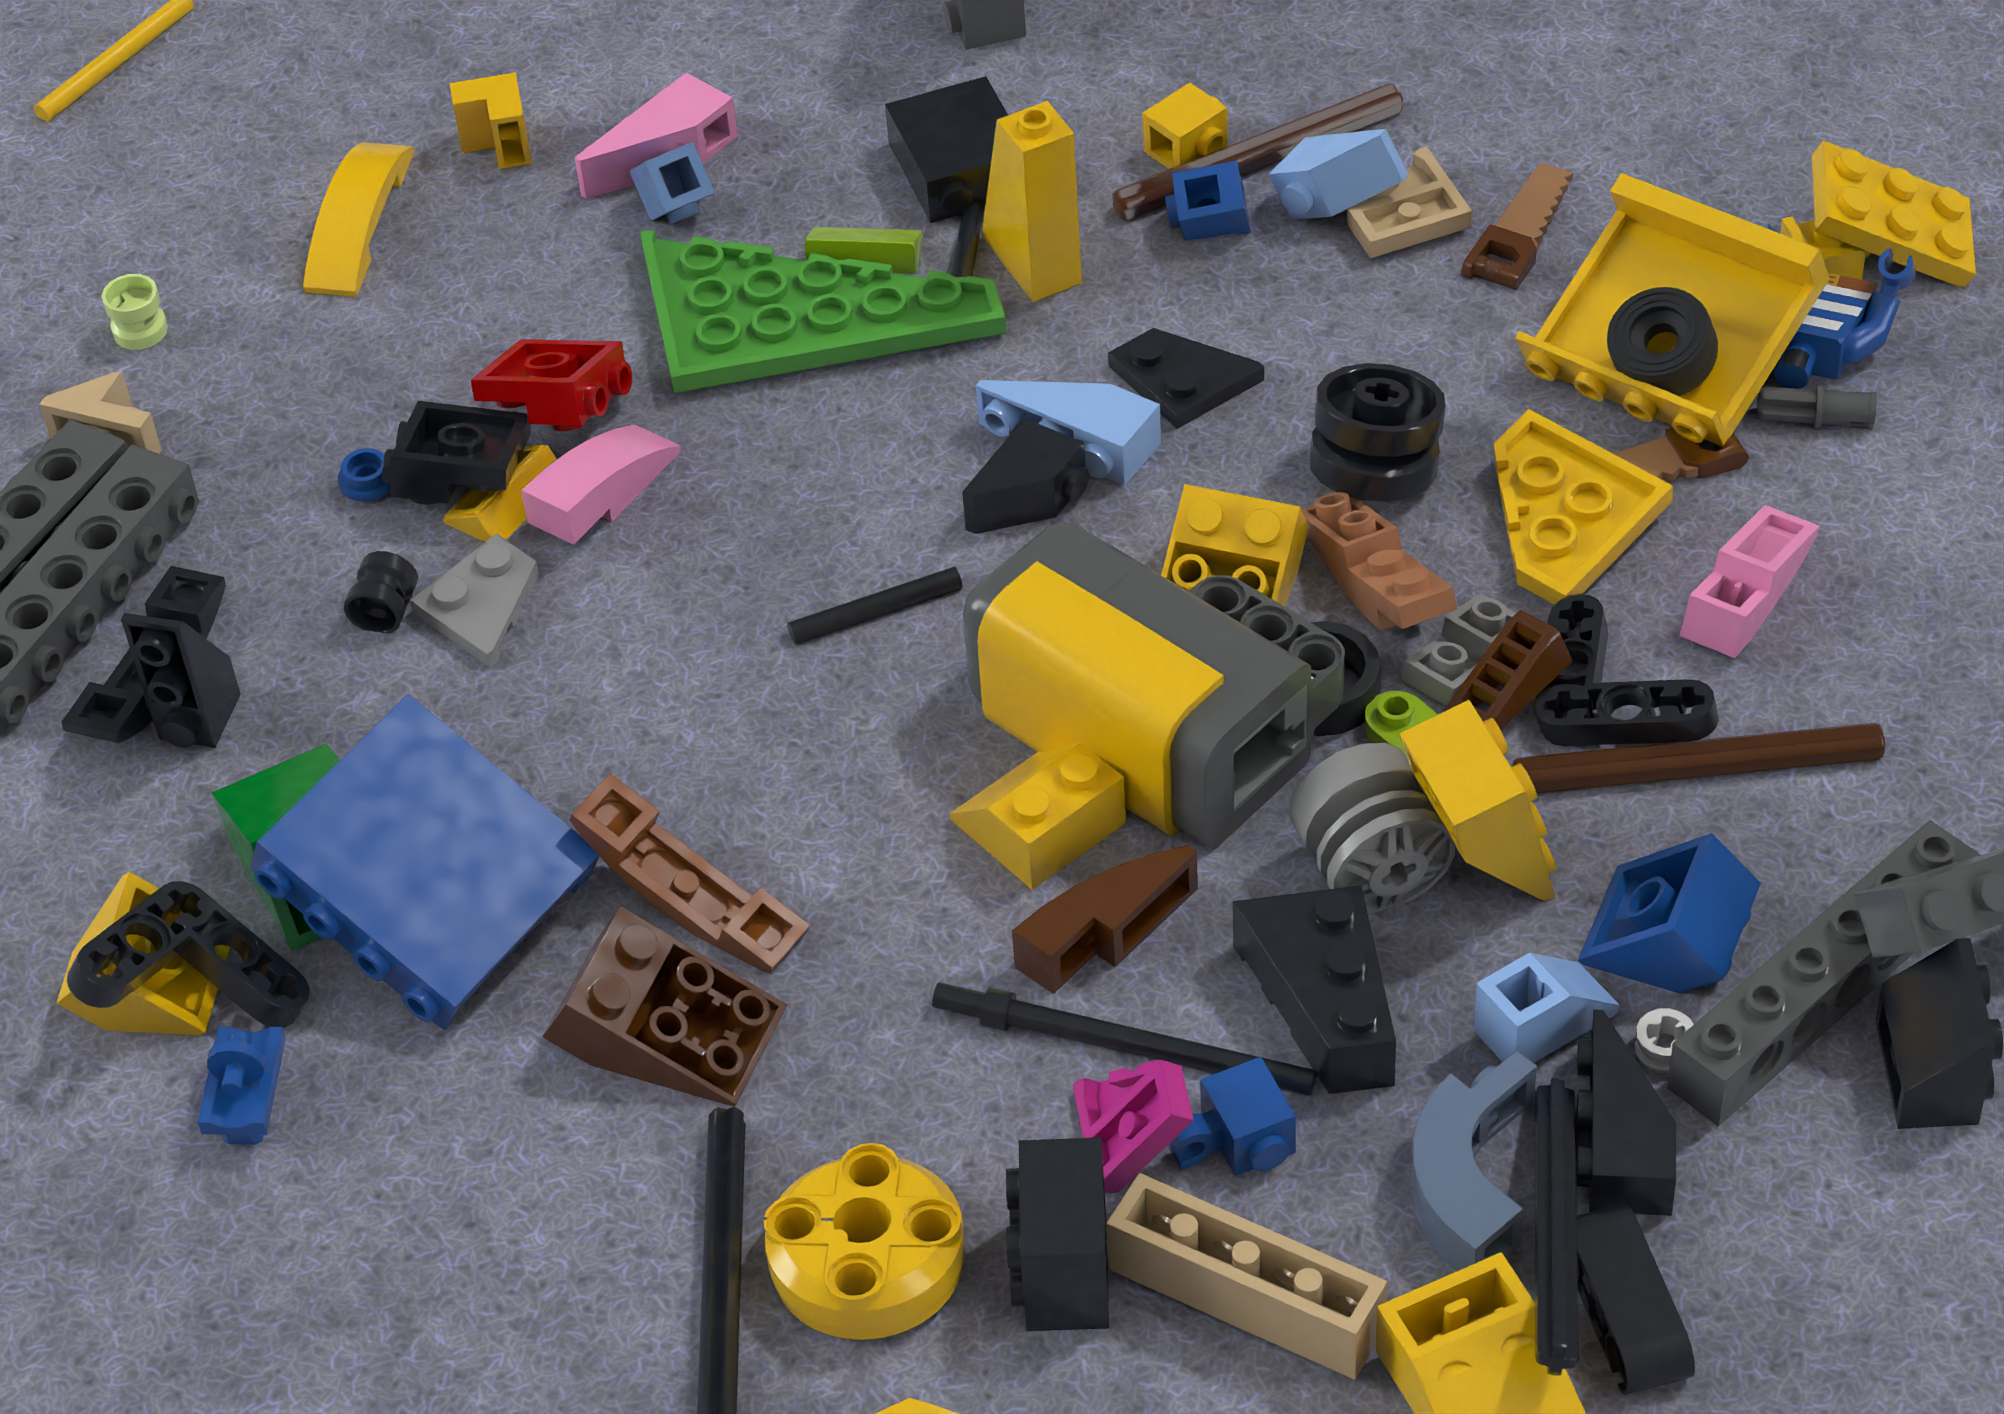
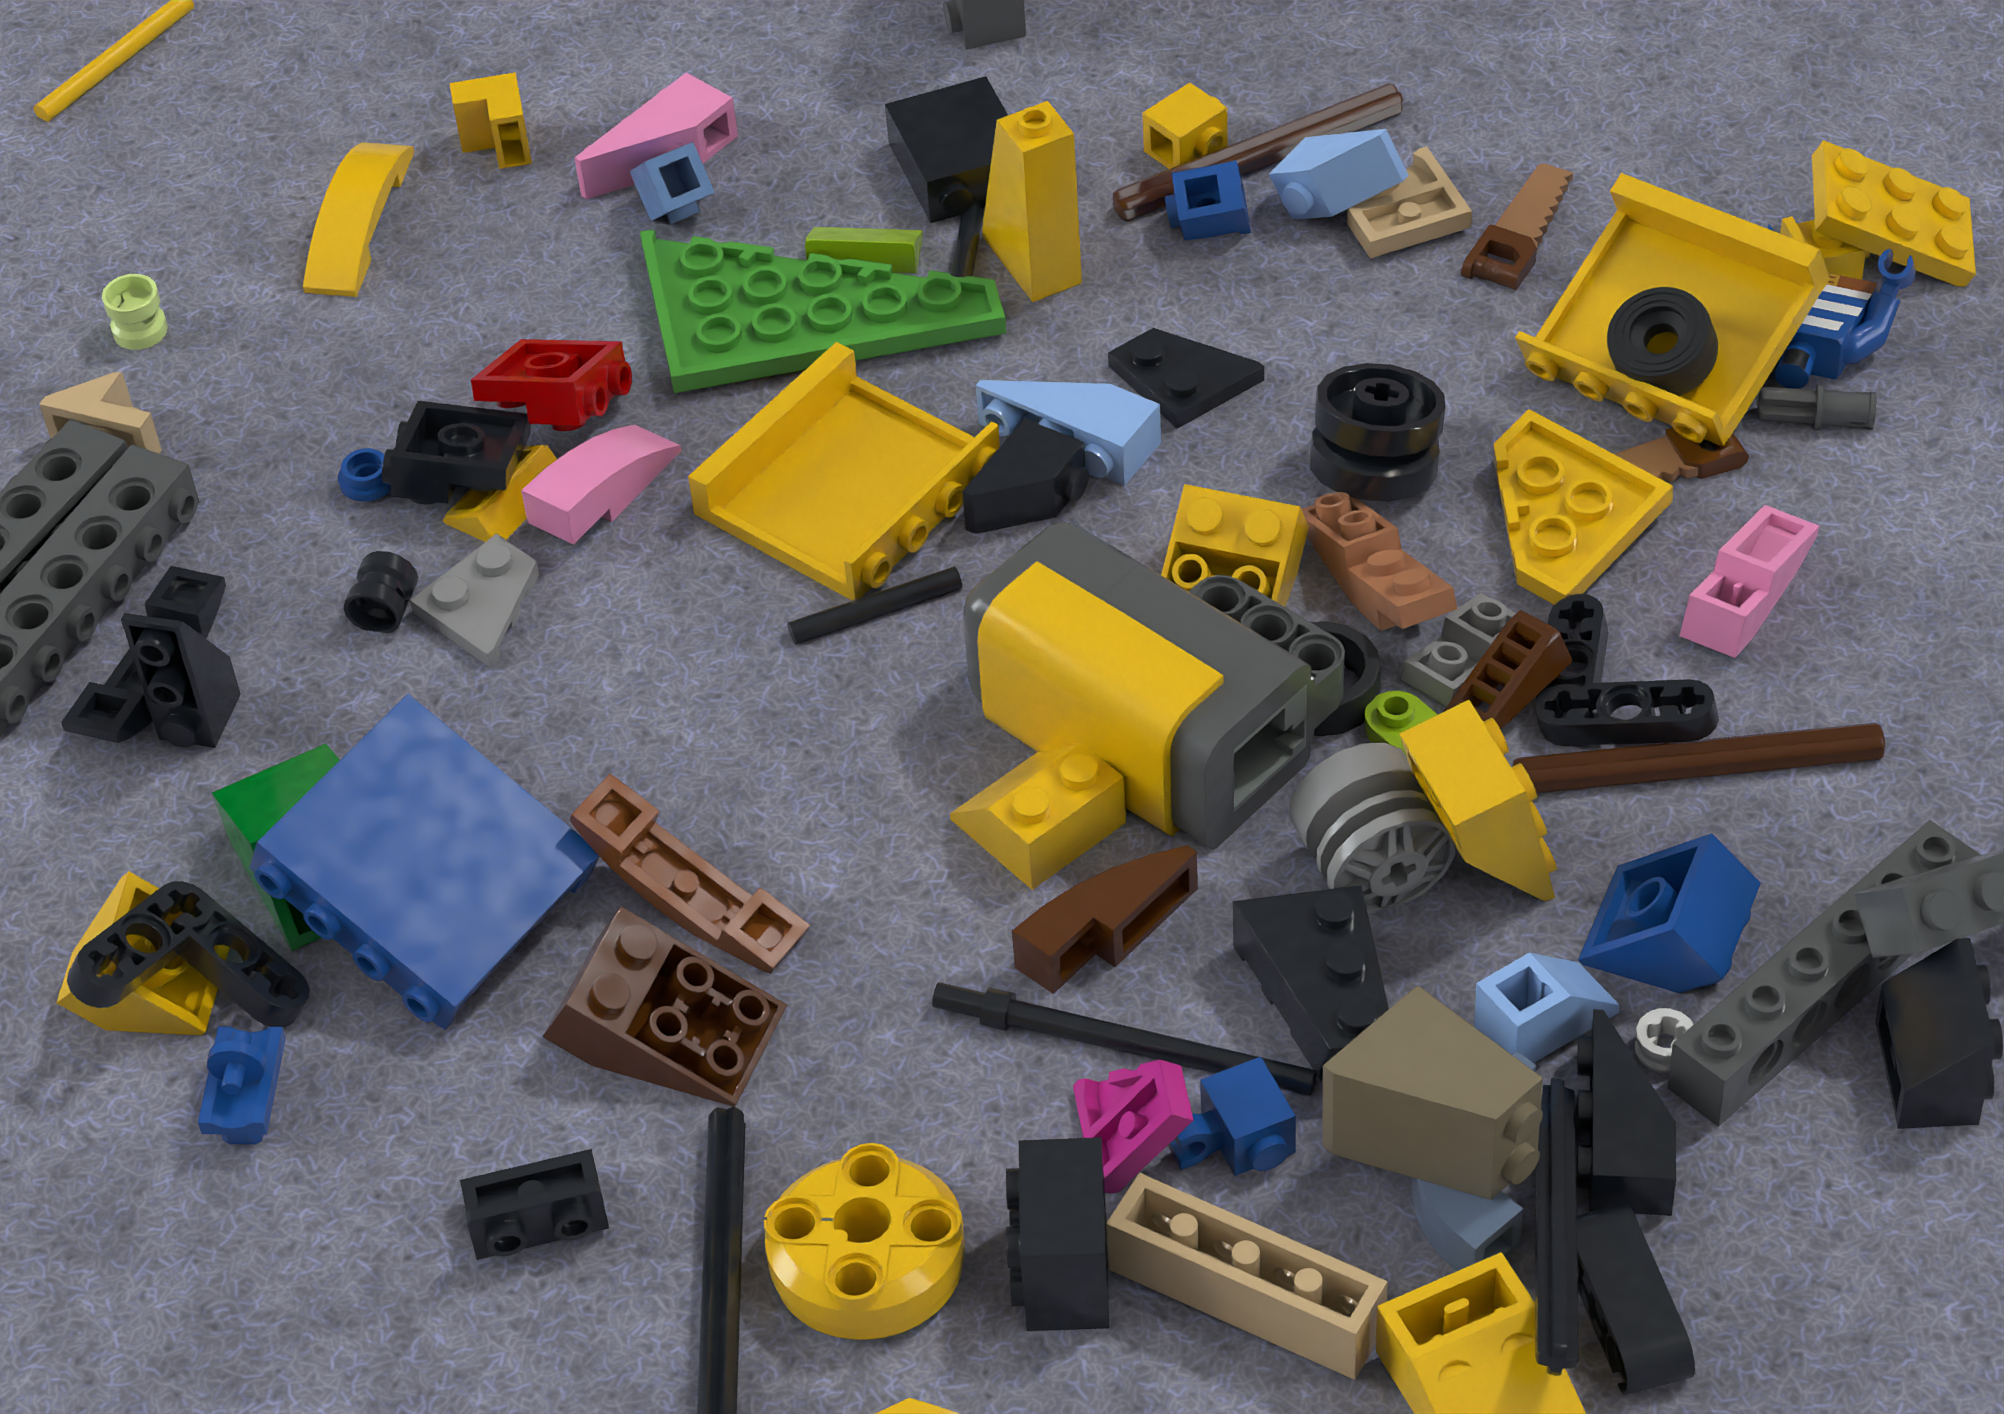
(534, 1204): none -> black bracket
(839, 476): none -> yellow panel
(1433, 1101): none -> dark tan slope

